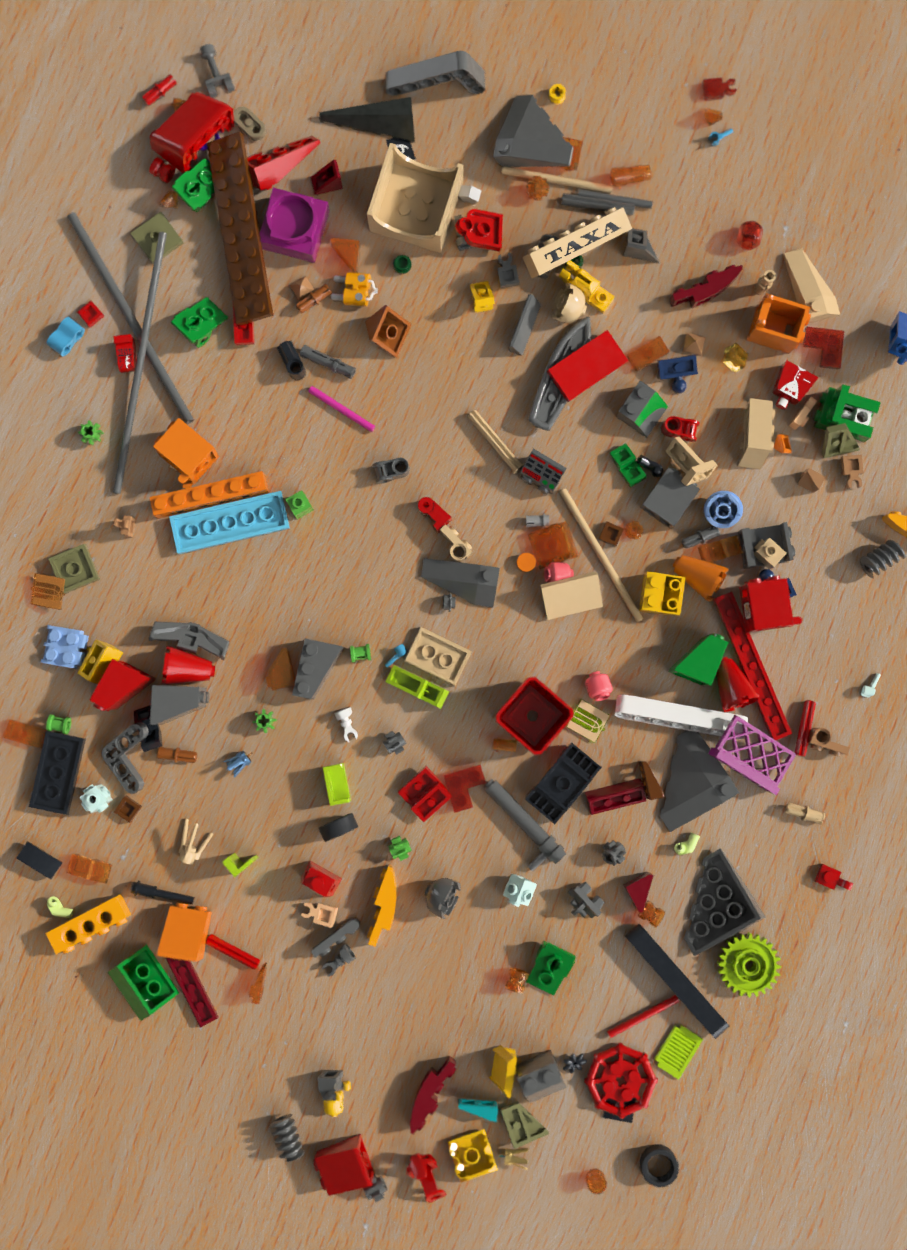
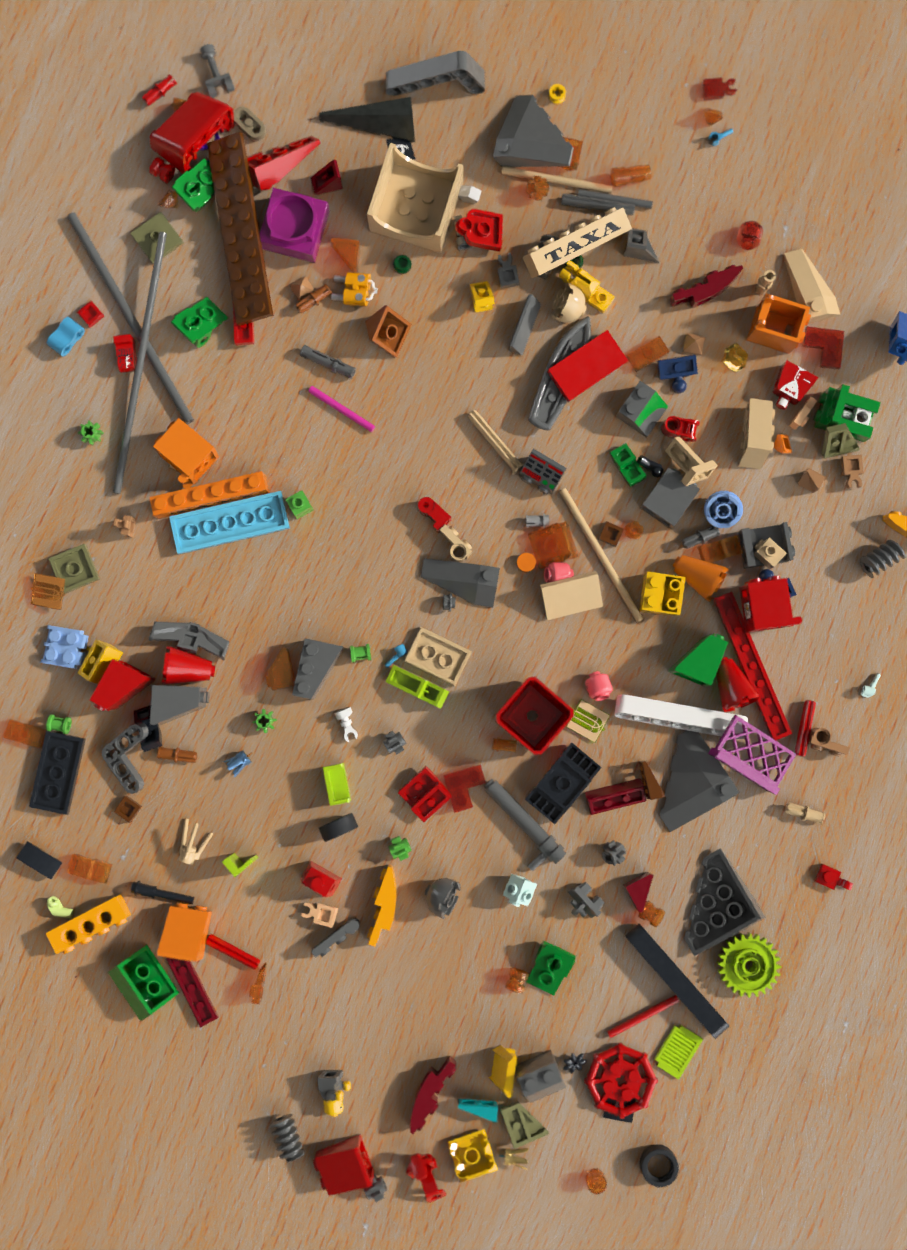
(102, 798): light aqua brick -> none
(291, 359): black piece -> none
(346, 955): dark grey piece -> none
(389, 470): dark grey piece -> none
(688, 846): yellowish green arm -> none

